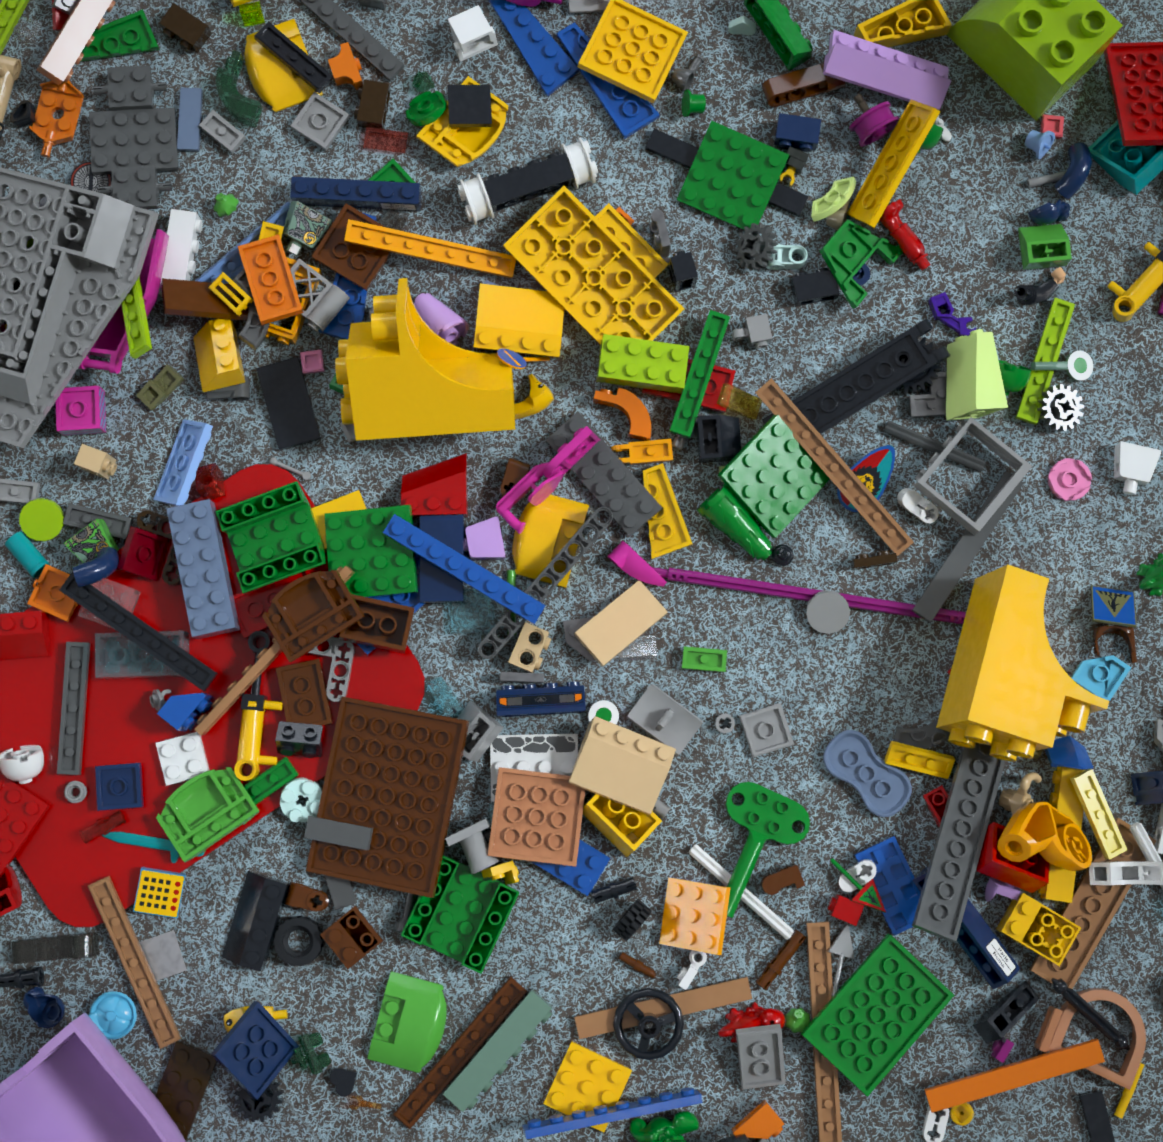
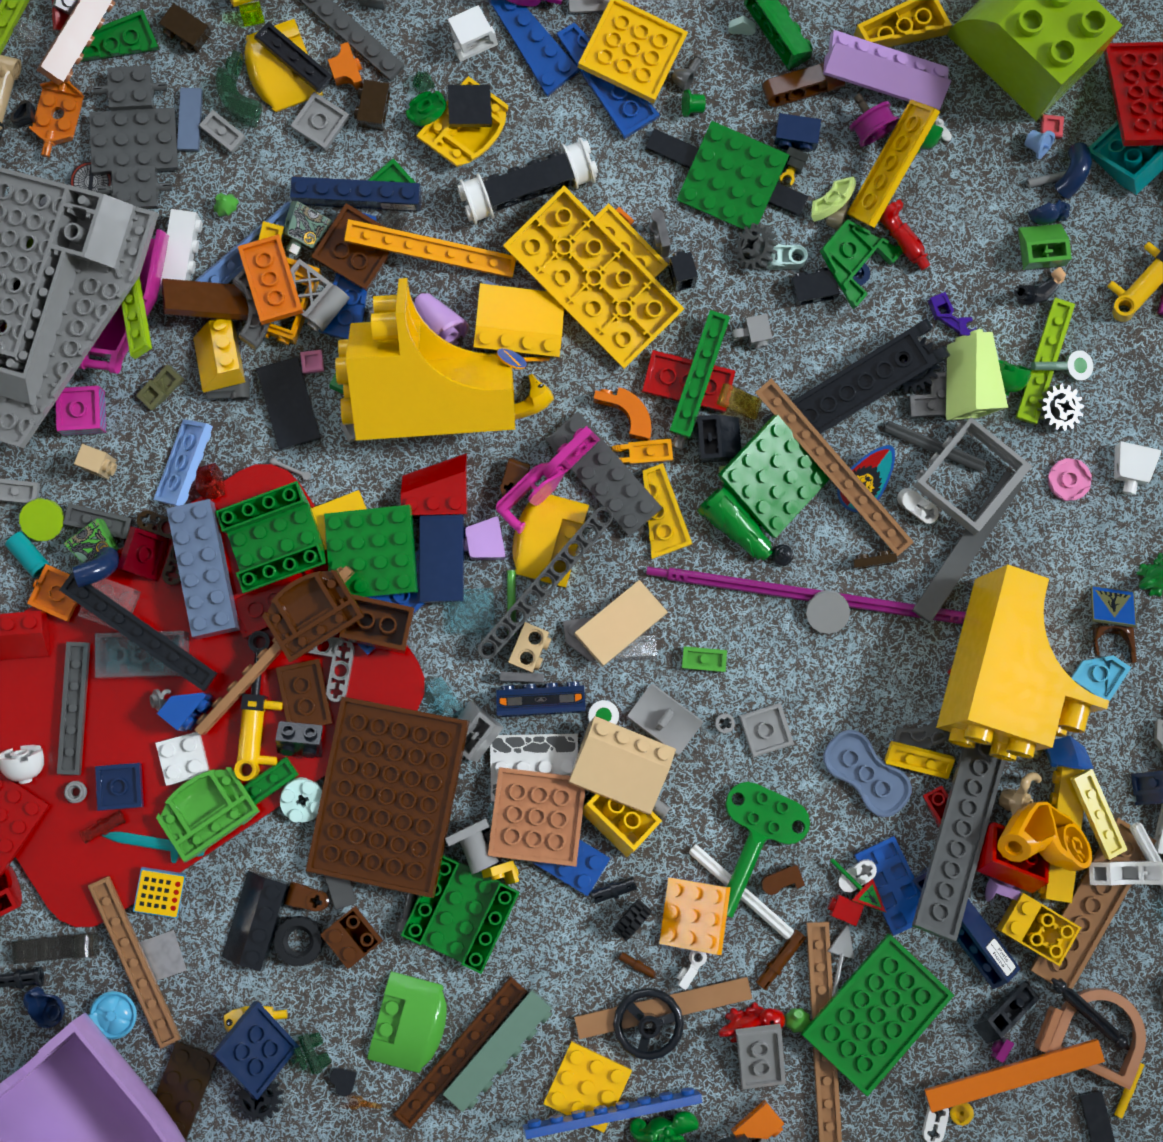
(242, 304): yellow tile -> none
(338, 833): dark grey tile -> none
(385, 140): clear red tile -> none
(464, 569): blue plate -> none
(631, 563): dark pink piece -> none
(642, 363): lime brick -> none

